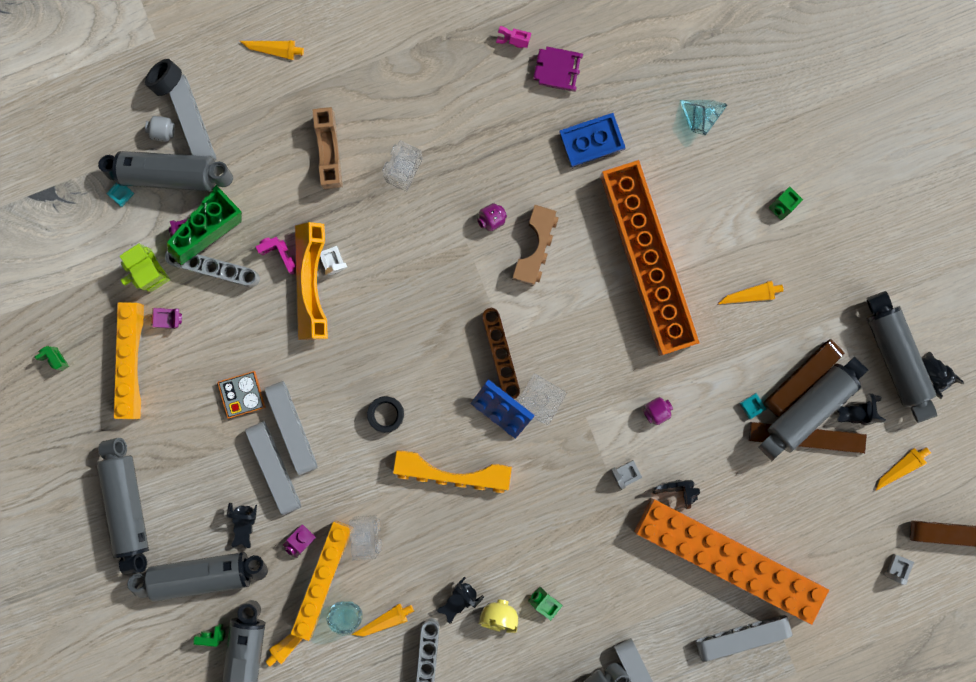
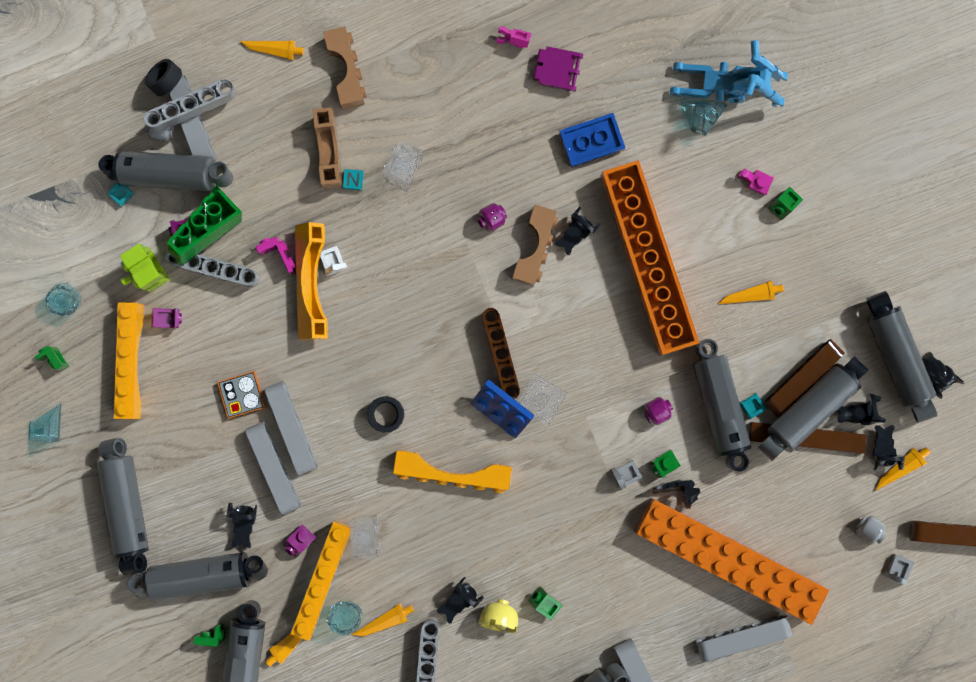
(46, 427): none -> clear light blue slope
(63, 299): none -> clear light blue hair
(194, 97): none -> light grey beam
(339, 45): none -> medium nougat arch
(353, 179): none -> teal tile
(578, 229): none -> black hair
(664, 464): none -> green bracket
(722, 405): none -> dark grey piece
(735, 83): none -> dark azure piece
(758, 181): none -> dark pink plate
(871, 530): none -> light grey head
(884, 451): none -> black hair

